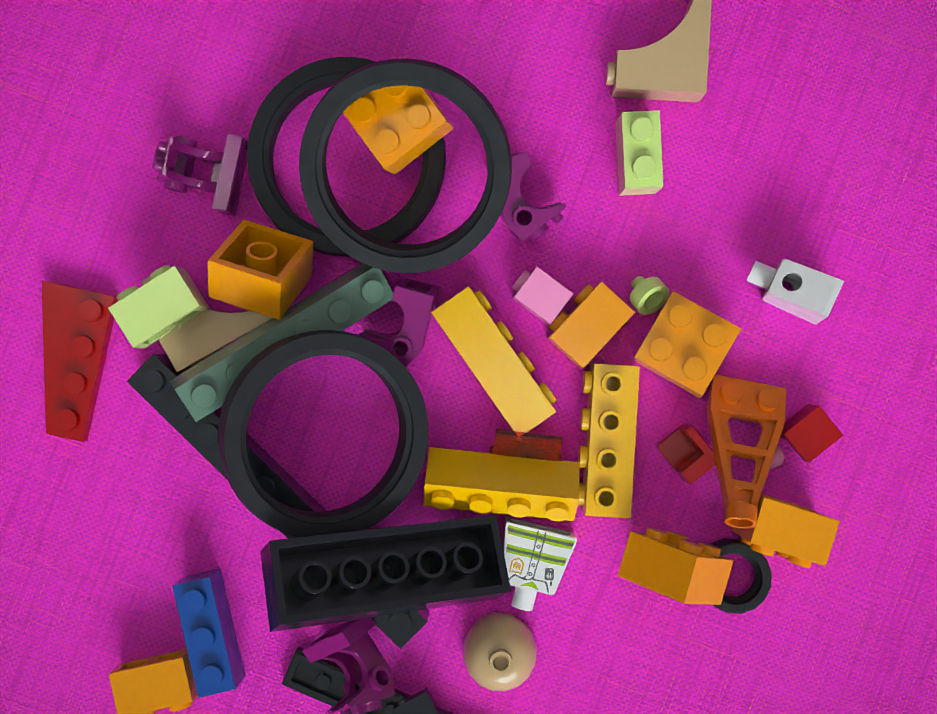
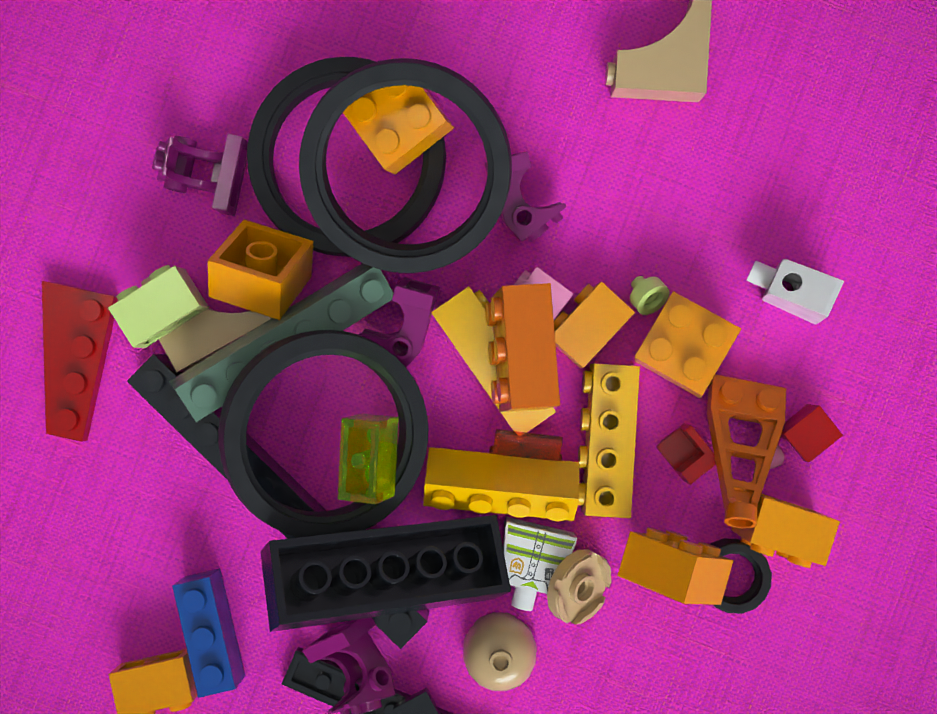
(368, 458): none -> clear neon green brick
(523, 348): none -> orange brick
(578, 586): none -> tan plate
(639, 153): yellowish green brick -> none

